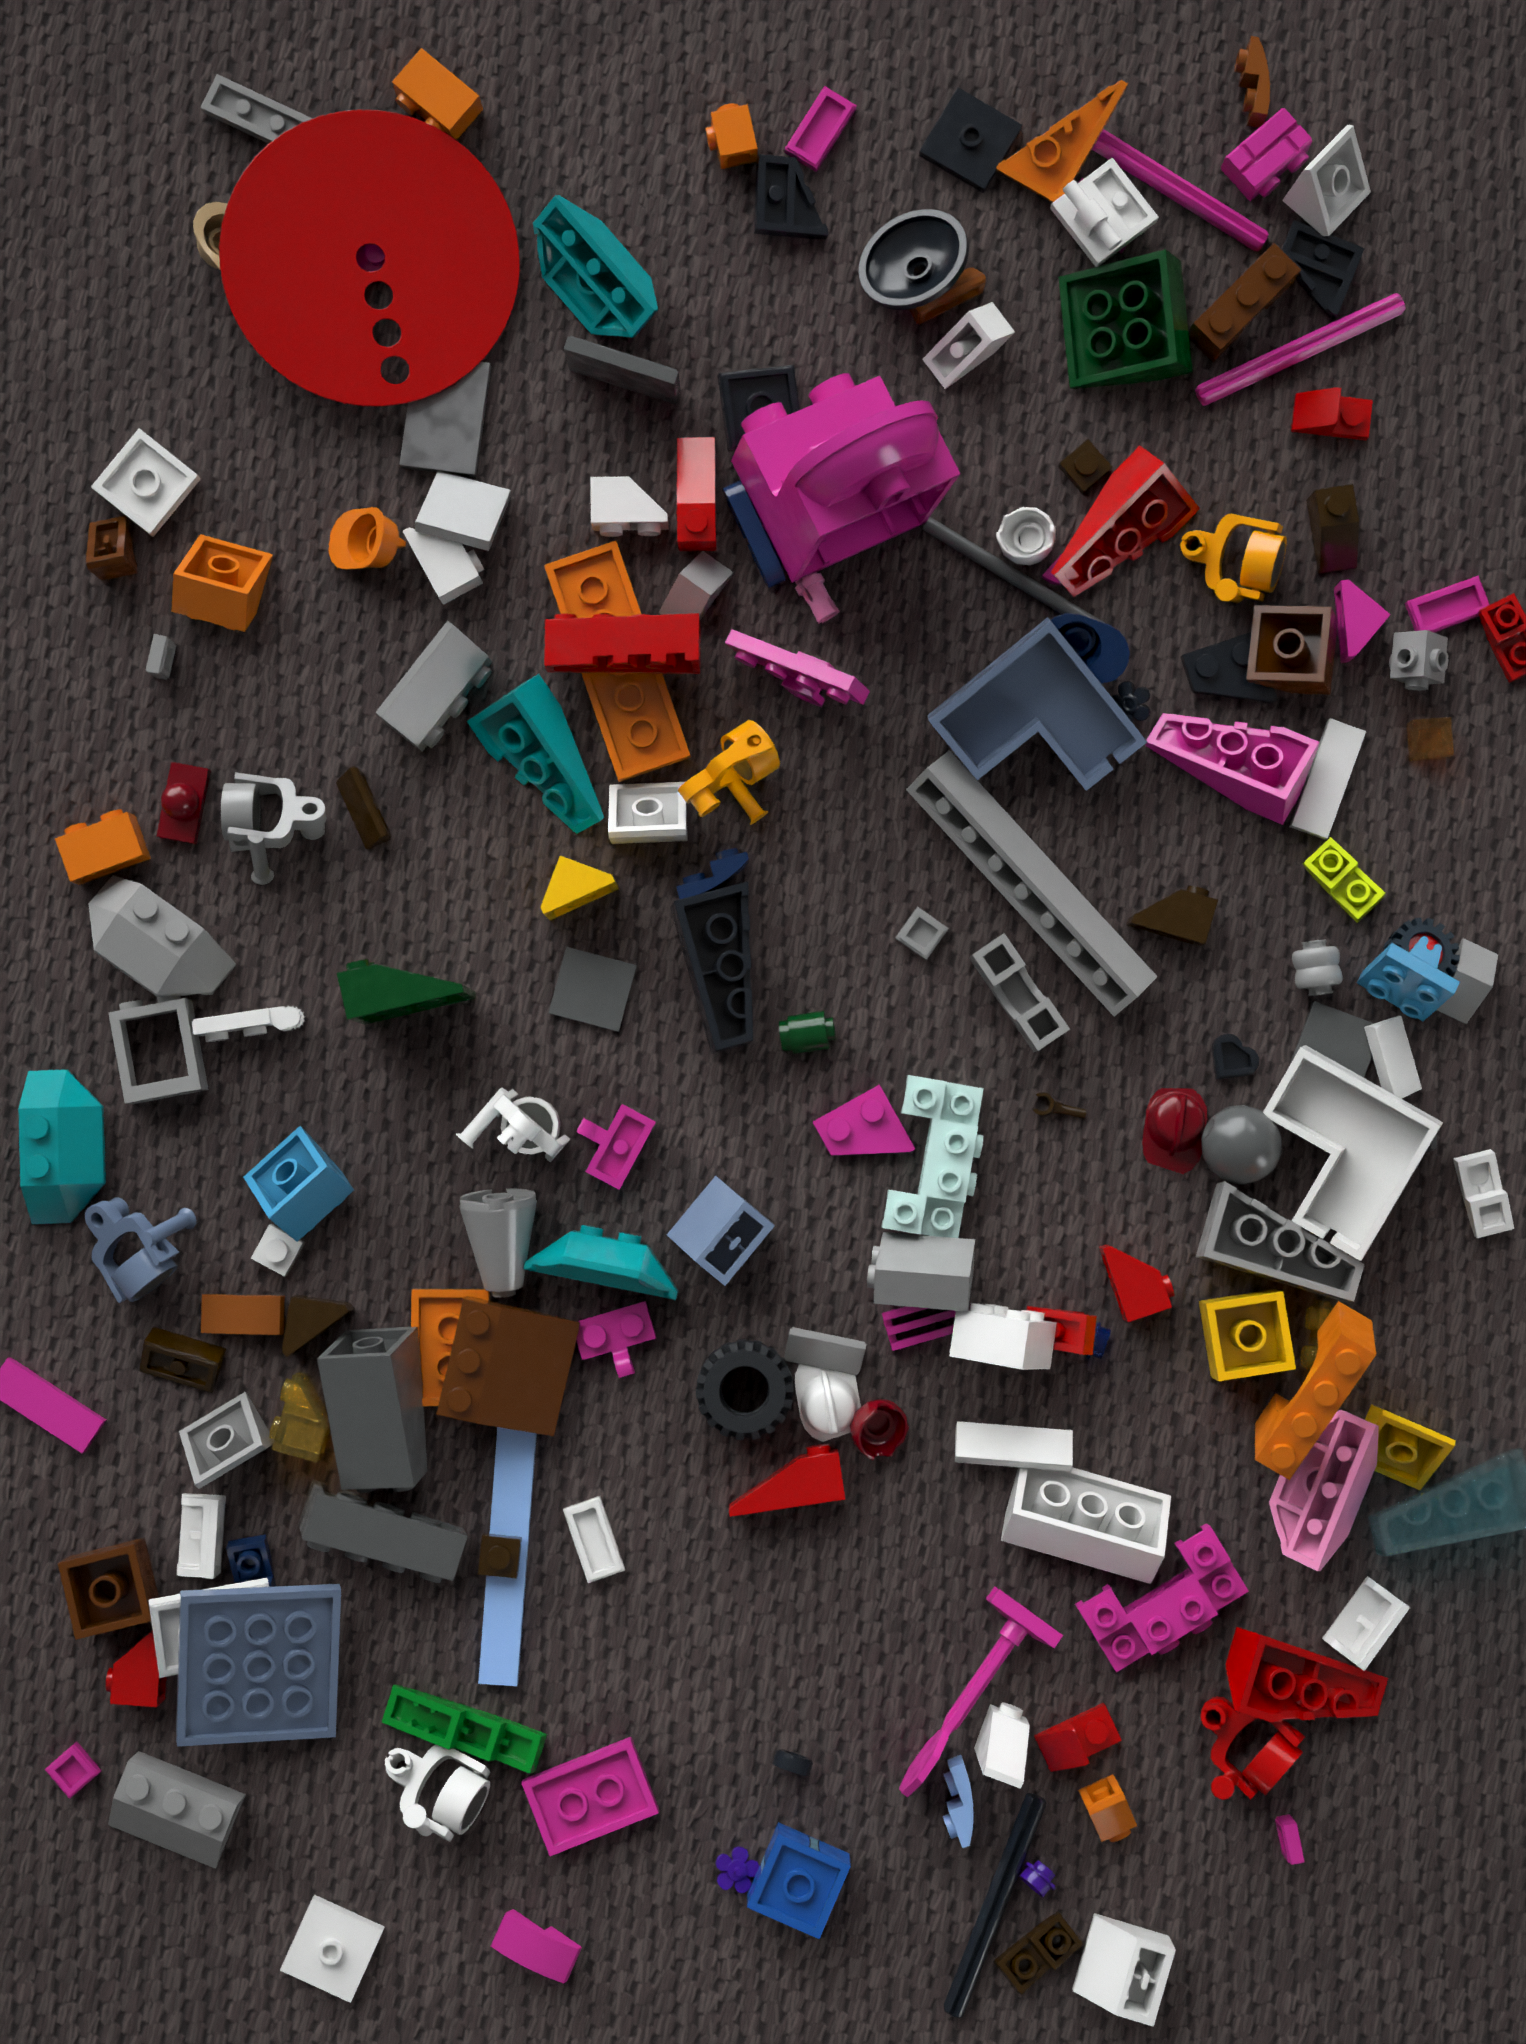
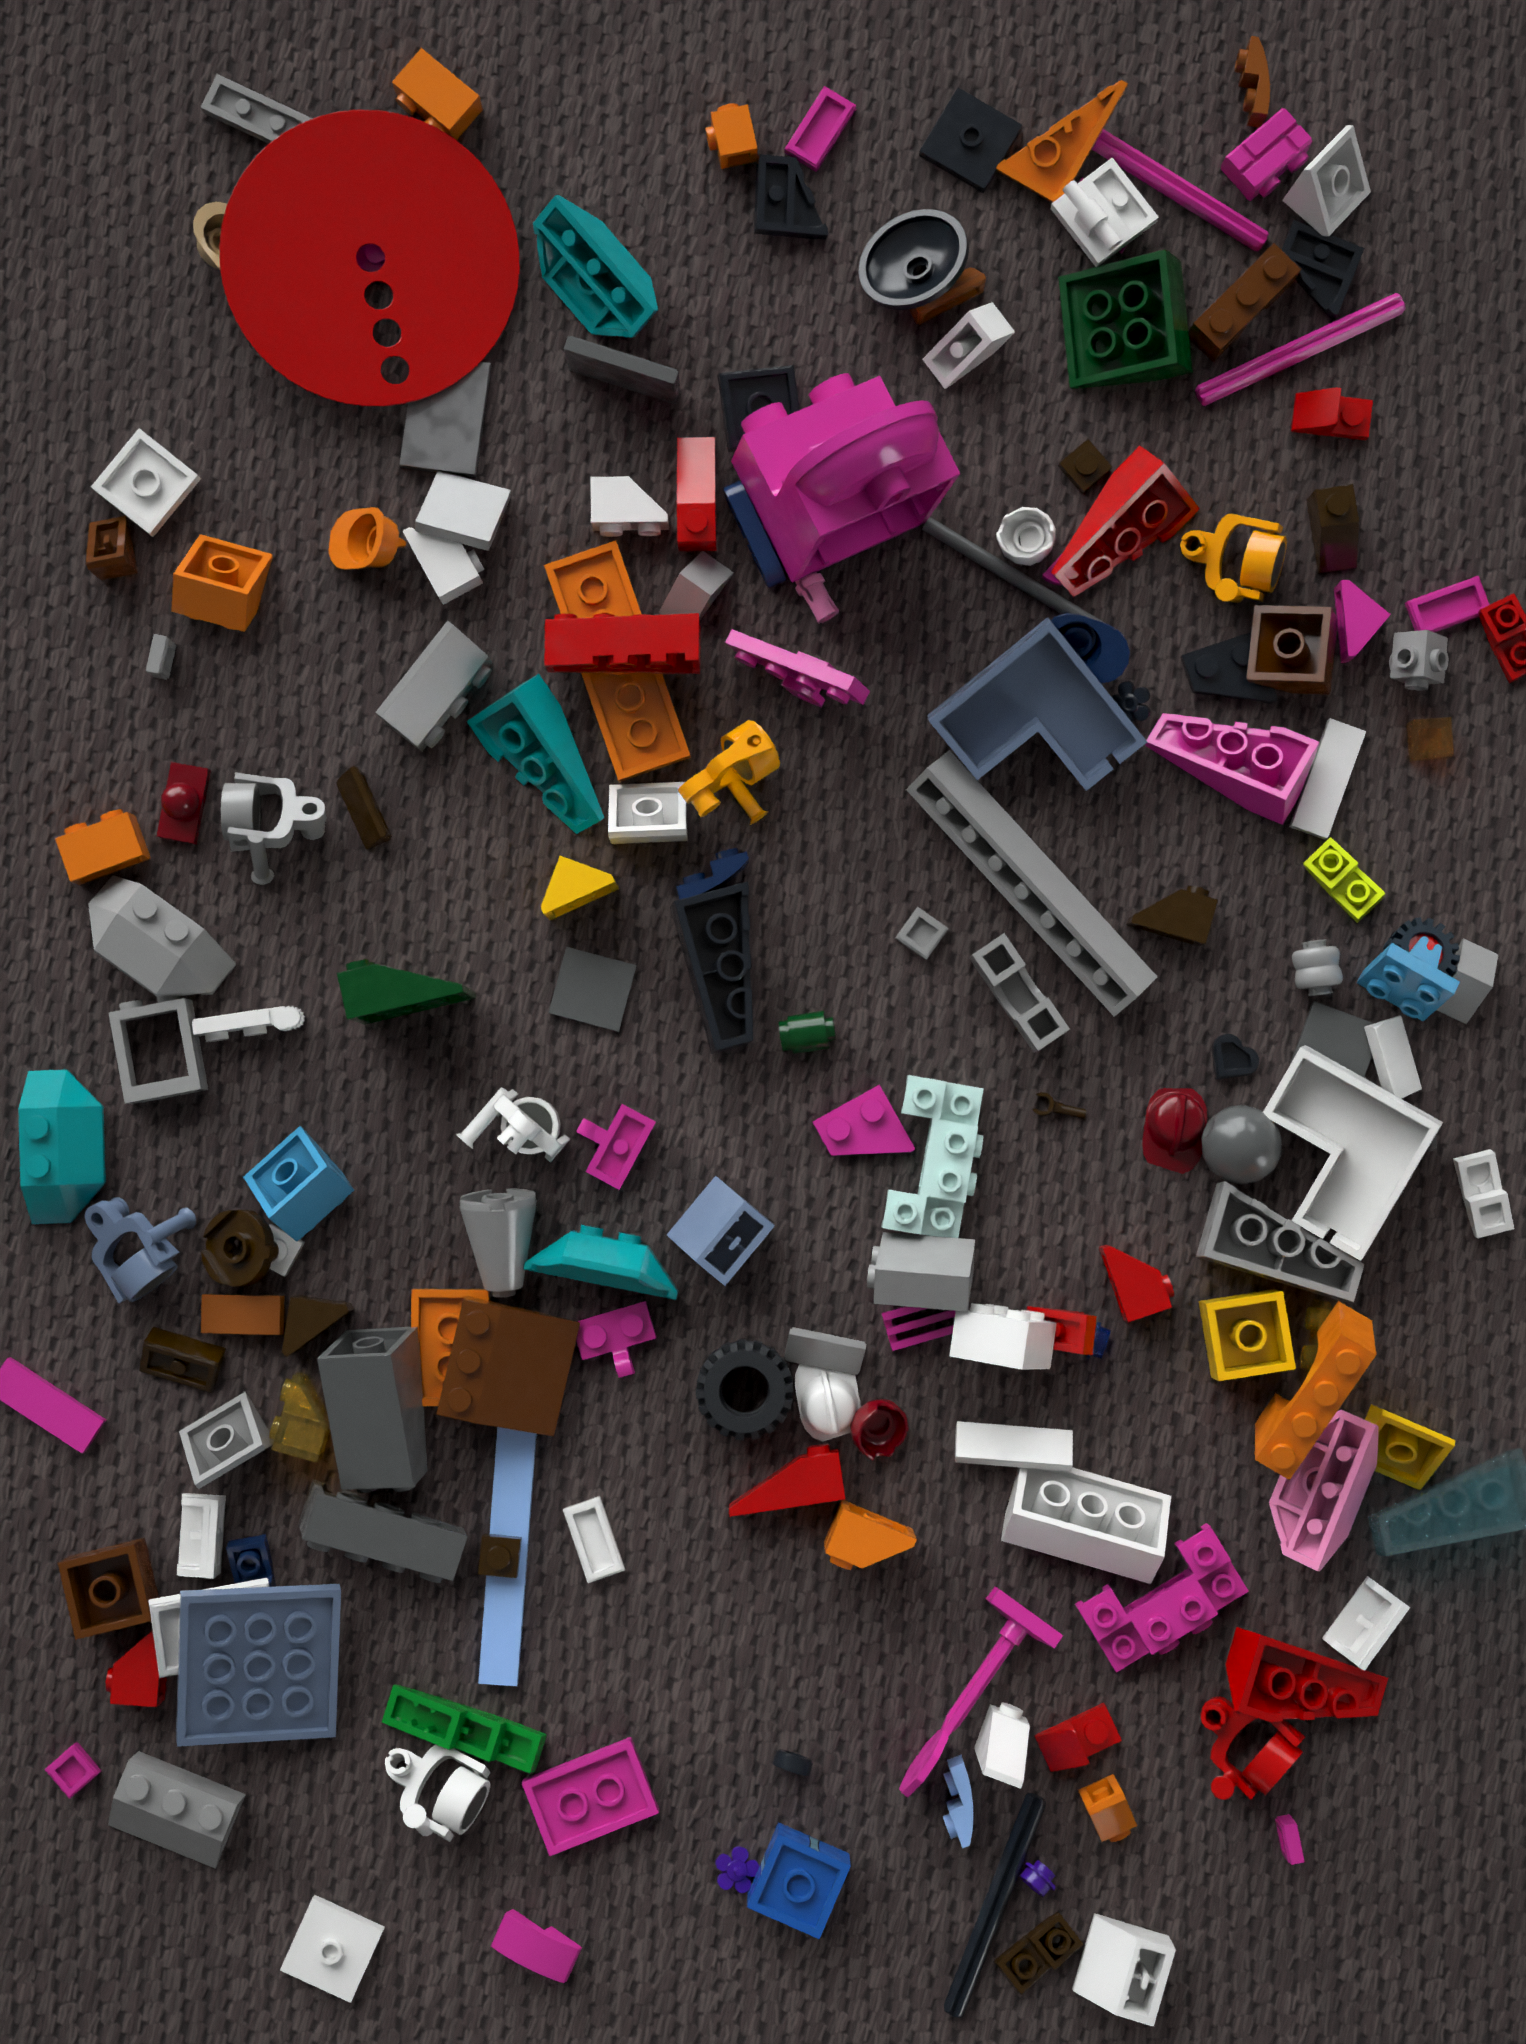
(257, 1252): none -> dark brown plate
(864, 1537): none -> orange slope

